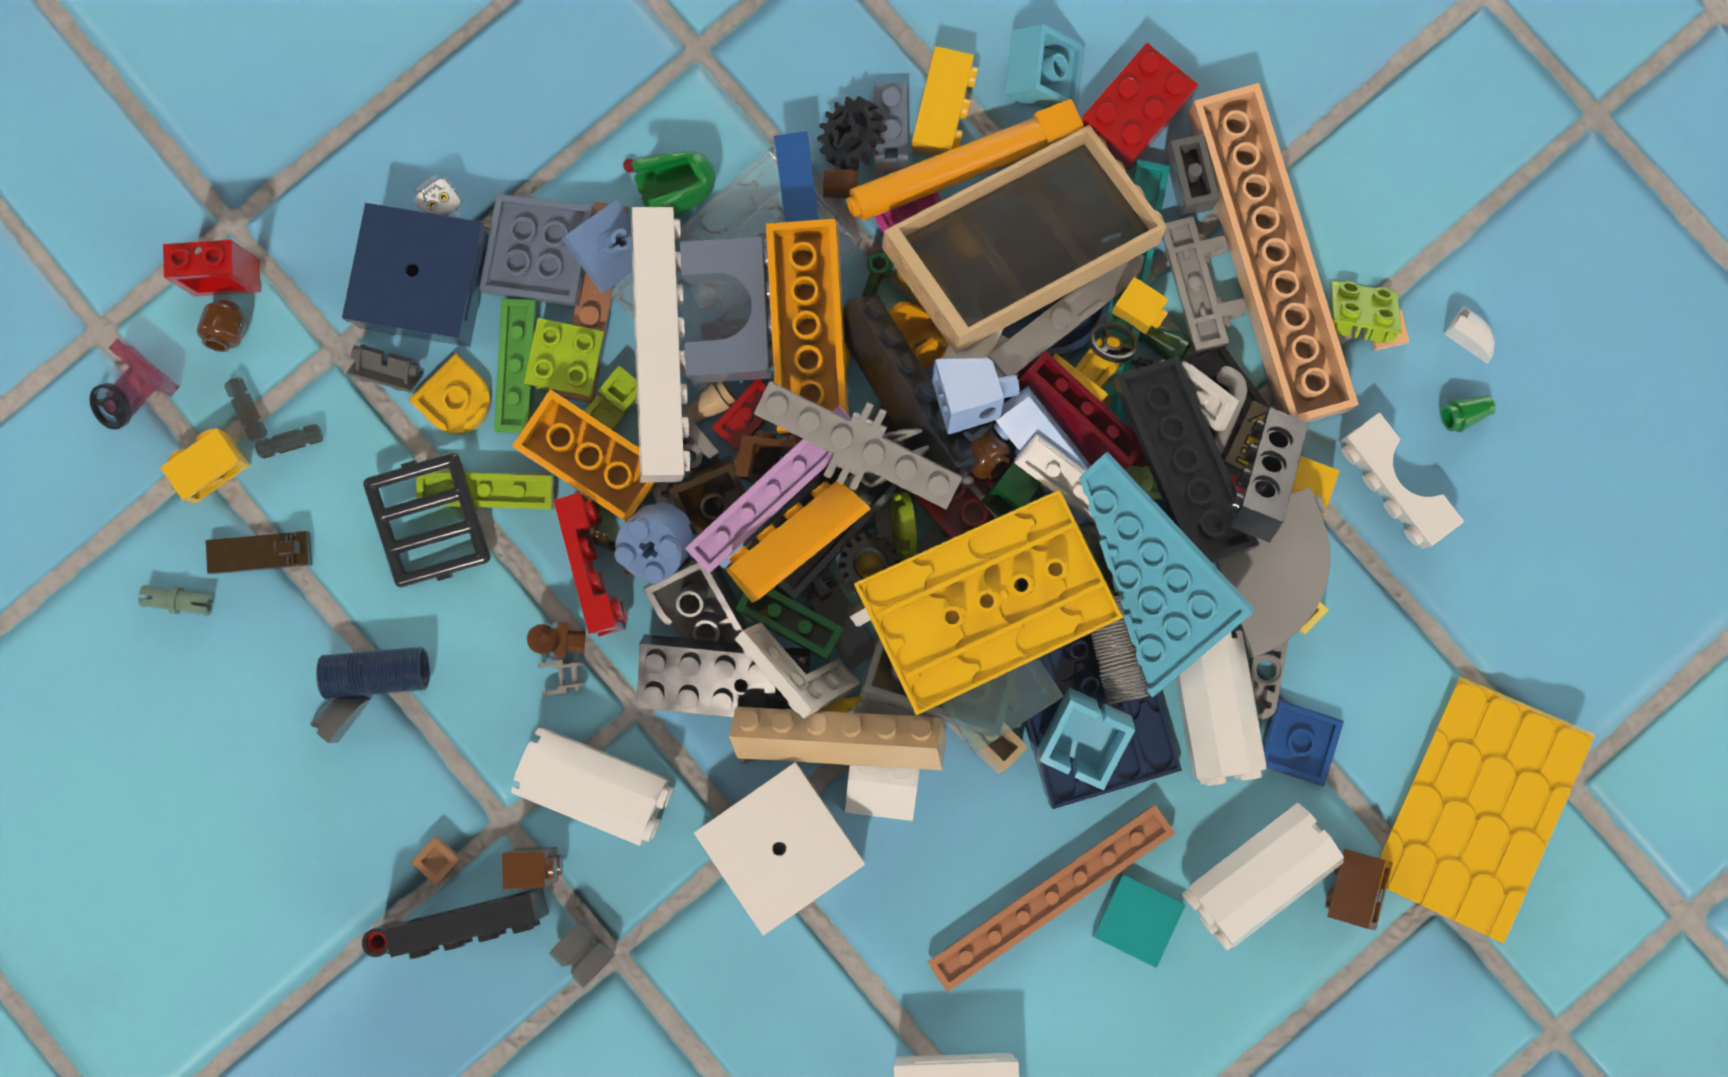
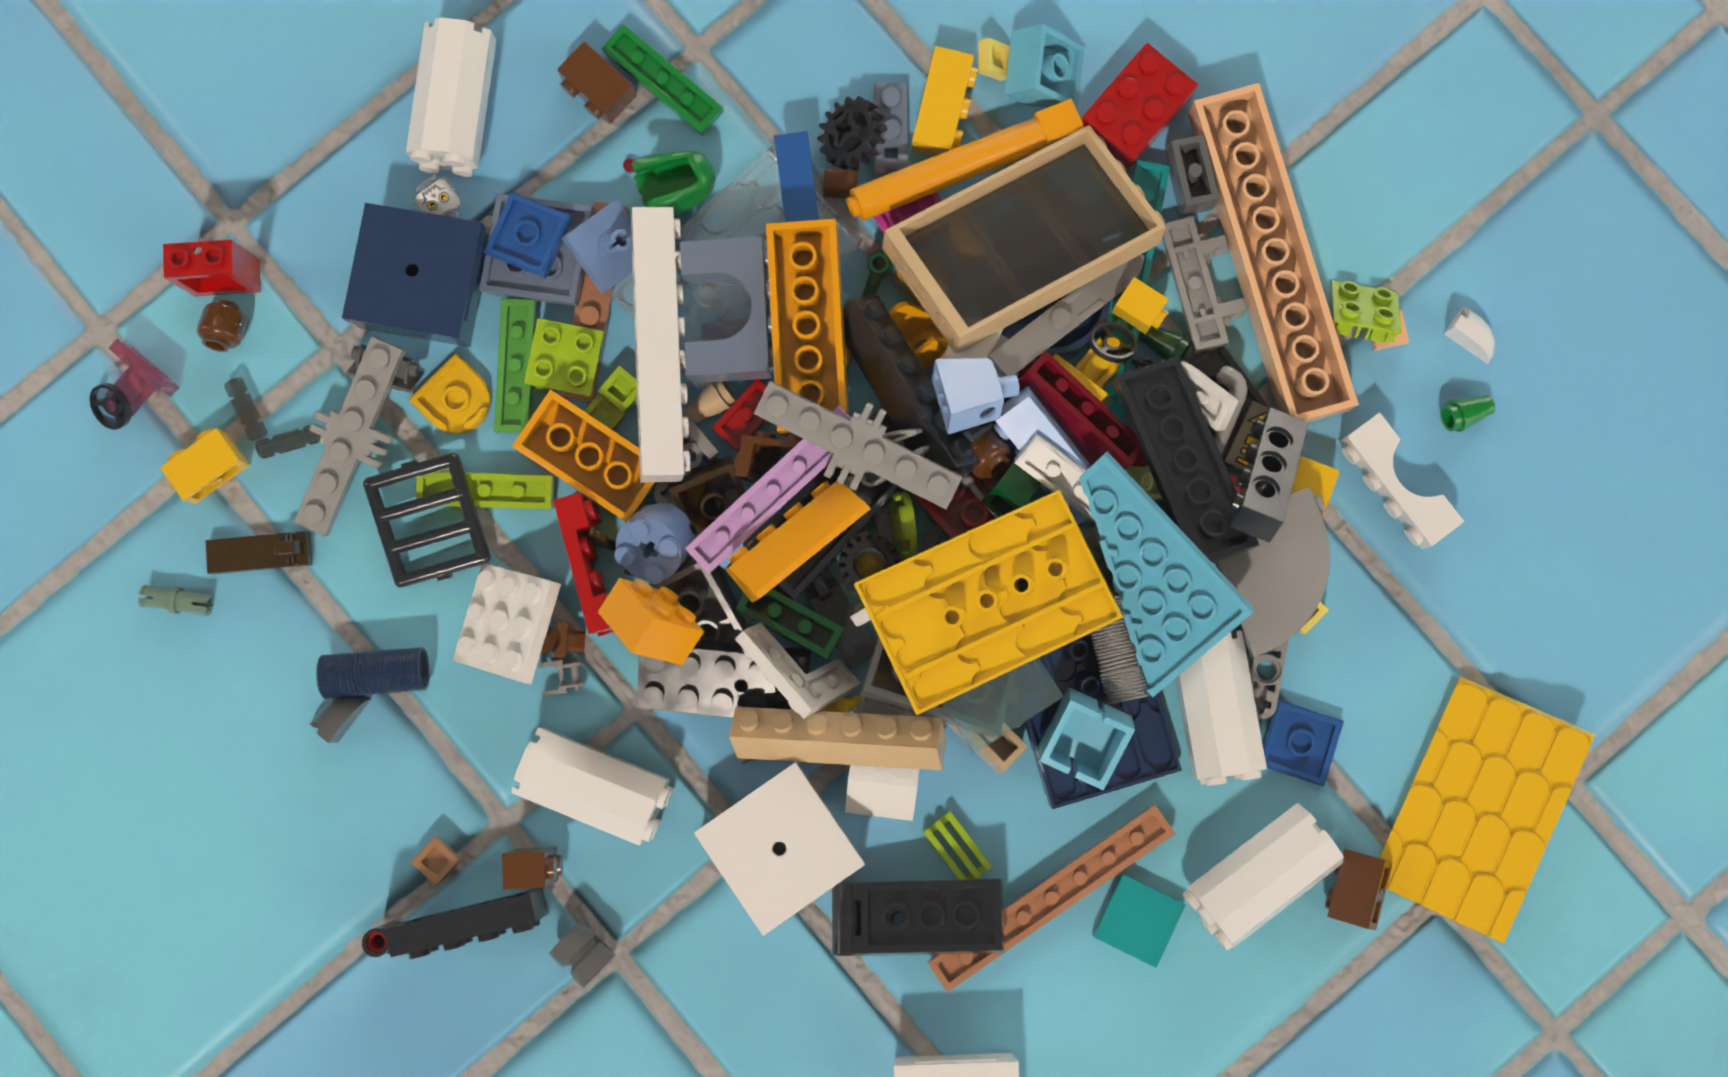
(350, 436): none -> light grey hinge
(451, 96): none -> white brick
(506, 623): none -> white plate
(528, 235): none -> blue tile
(596, 83): none -> reddish brown brick
(651, 621): none -> light orange brick
(662, 79): none -> green plate
(936, 913): none -> black hinge
(939, 824): none -> lime tile
(993, 58): none -> light yellow plate

